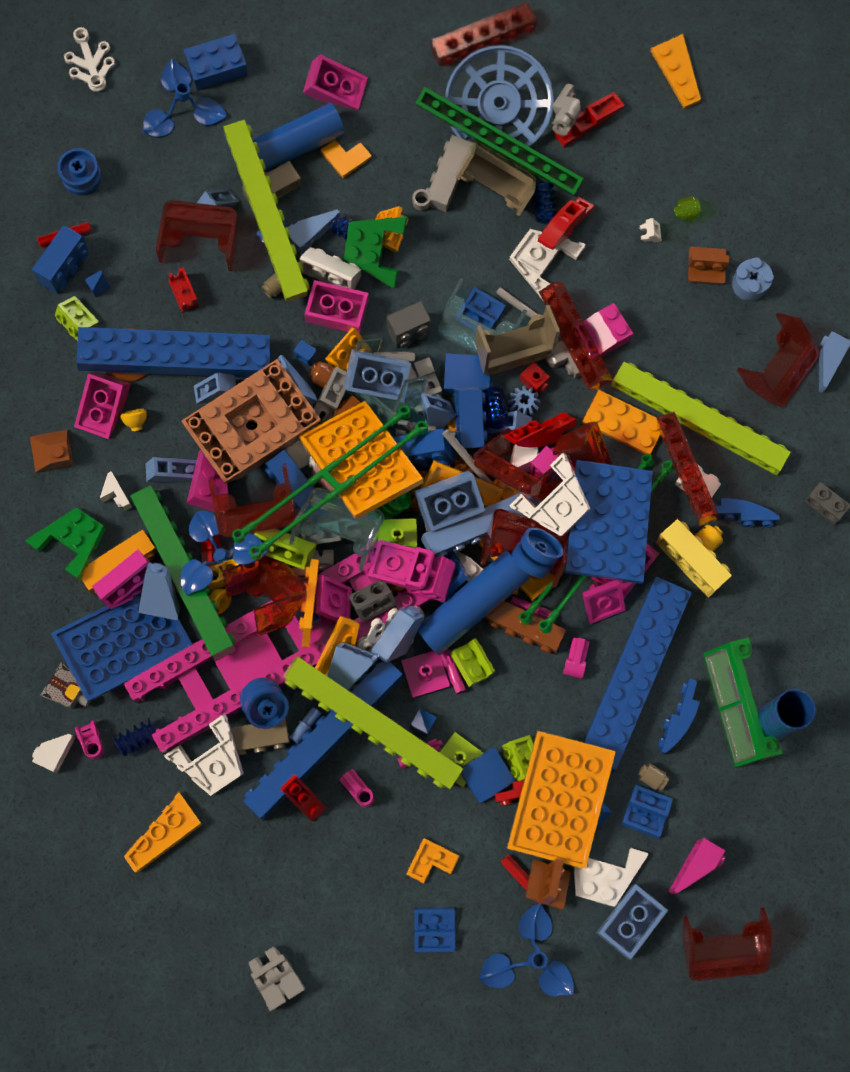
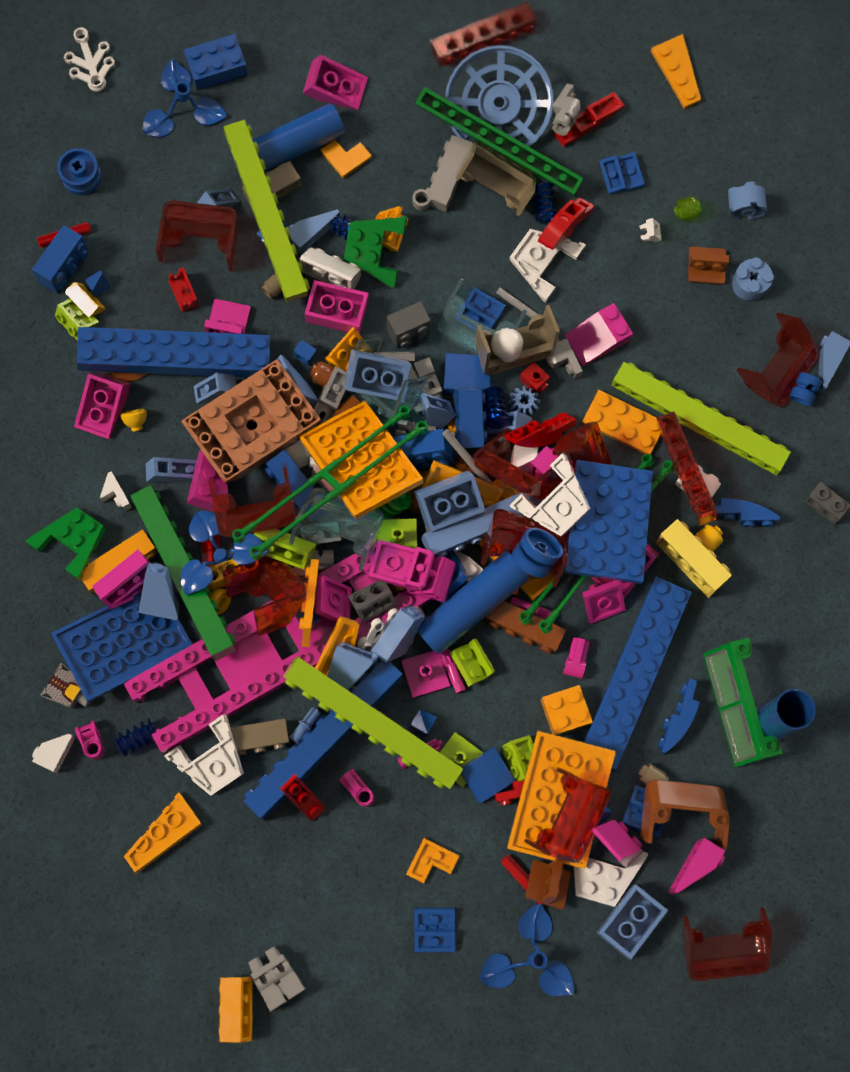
(51, 451): dark orange slope -> none
(84, 299): none -> slope
(227, 318): none -> dark pink bracket
(235, 1009): none -> light orange brick
(264, 703): blue wheel -> none
(507, 344): none -> white hair
(566, 711): none -> light orange brick
(575, 820): none -> clear red windscreen
(576, 336): clear red brick -> none
(619, 843): none -> dark pink slope
(622, 173): none -> blue slope
(664, 795): none -> dark orange windscreen
(747, 201): none -> medium blue brick
(805, 389): none -> blue wheel

